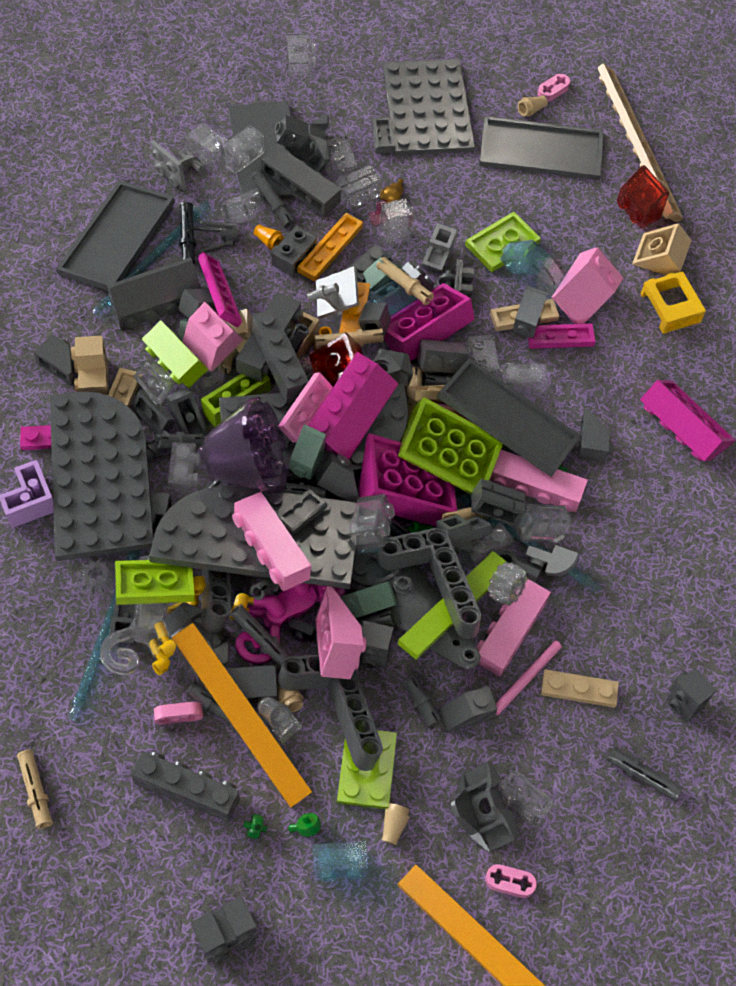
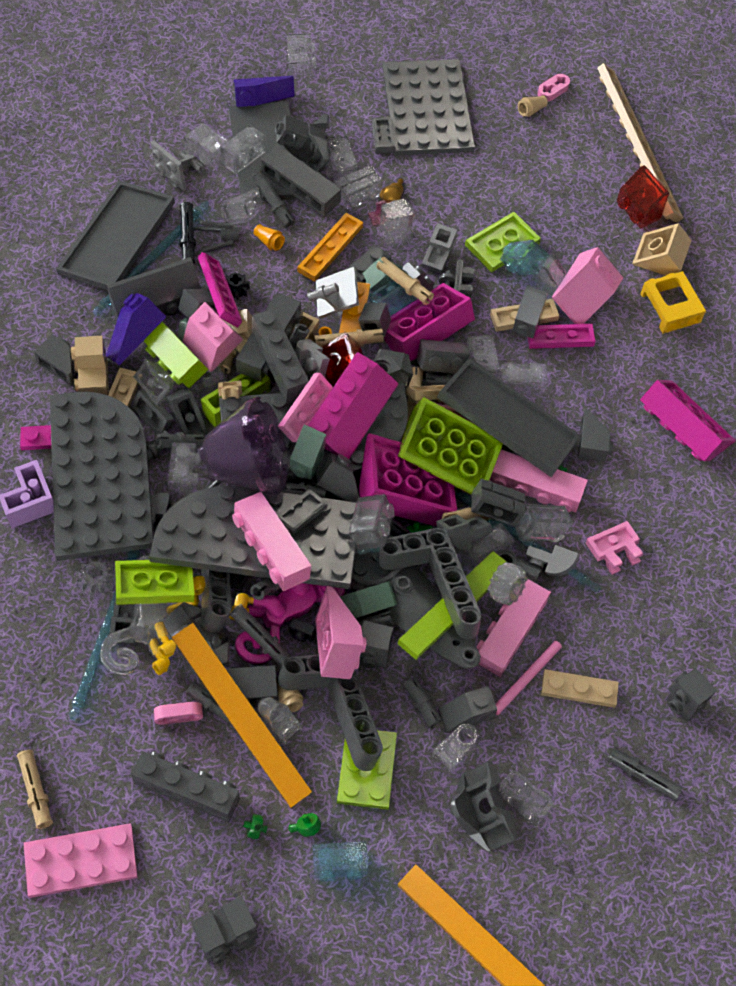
(80, 860): none -> bright pink plate
(133, 325): none -> dark purple slope
(230, 389): none -> tan plate
(238, 284): none -> black gear
(263, 90): none -> dark purple slope
(293, 250): dark grey brick -> none
(311, 357): none -> light grey brick
(394, 823): tan cone -> none
(453, 750): none -> clear piece
(513, 875): bright pink beam -> none
(541, 148): tile -> none
(612, 541): none -> bright pink plate

